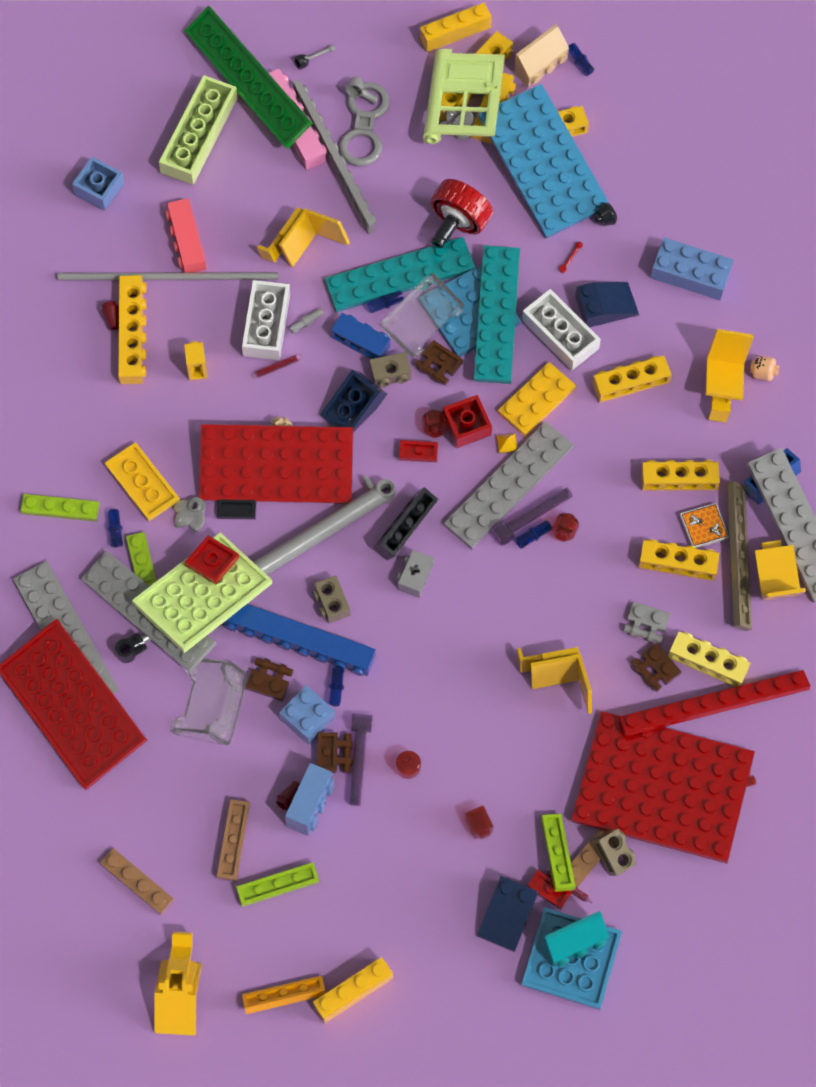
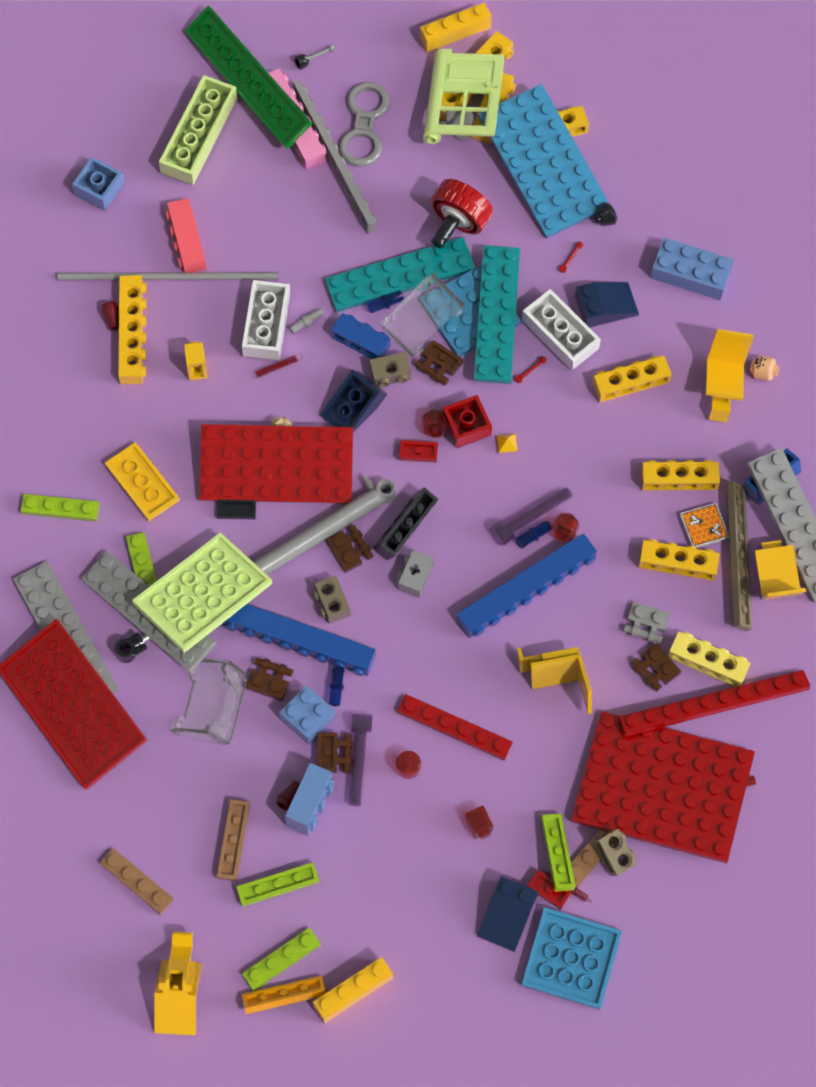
(115, 528): clear blue axle -> none
(188, 516): light grey plate -> none
(211, 559): red plate -> none
(281, 959): none -> lime plate
(299, 233): yellow piece -> none
(344, 551): none -> reddish brown plate
(356, 89): light grey bar -> none
(455, 727): none -> red plate
(508, 485): light grey plate -> none
(519, 378): none -> red hinge
(526, 585): none -> blue brick
(537, 399): yellow plate -> none
(541, 56): tan slope -> none
(576, 939): teal slope -> none
(580, 59): clear blue axle -> none

